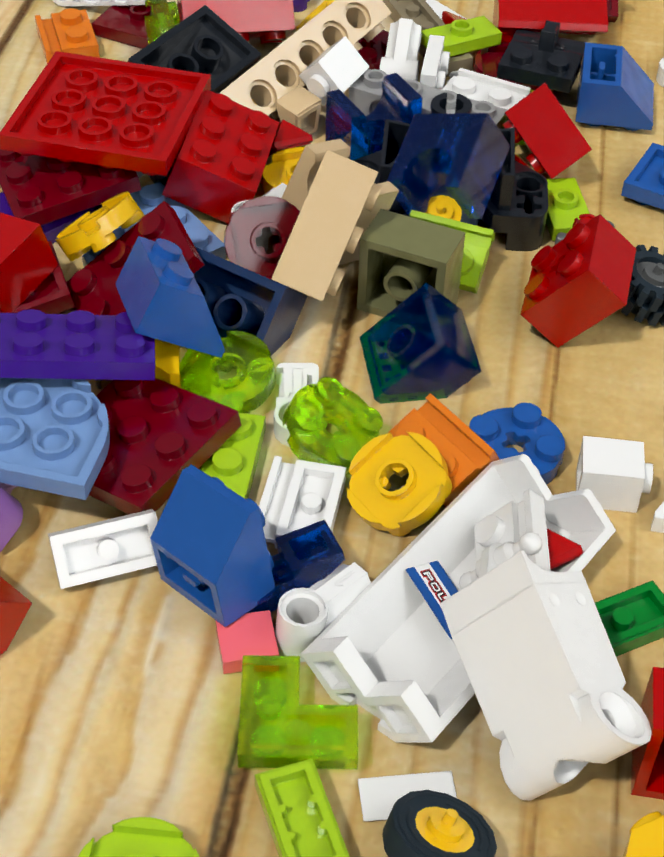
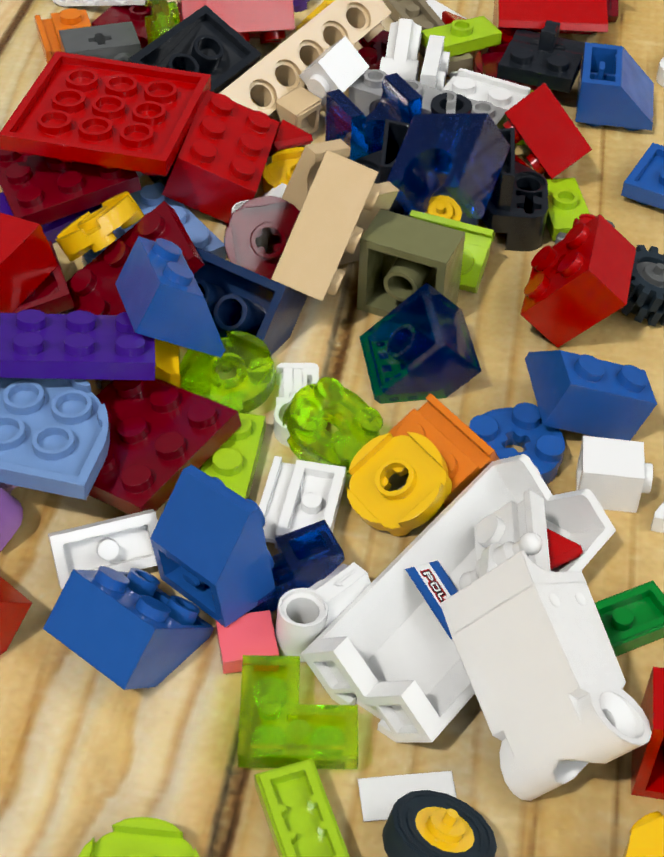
(106, 41): none -> dark grey brick
(126, 625): none -> blue slope
(589, 394): none -> blue slope

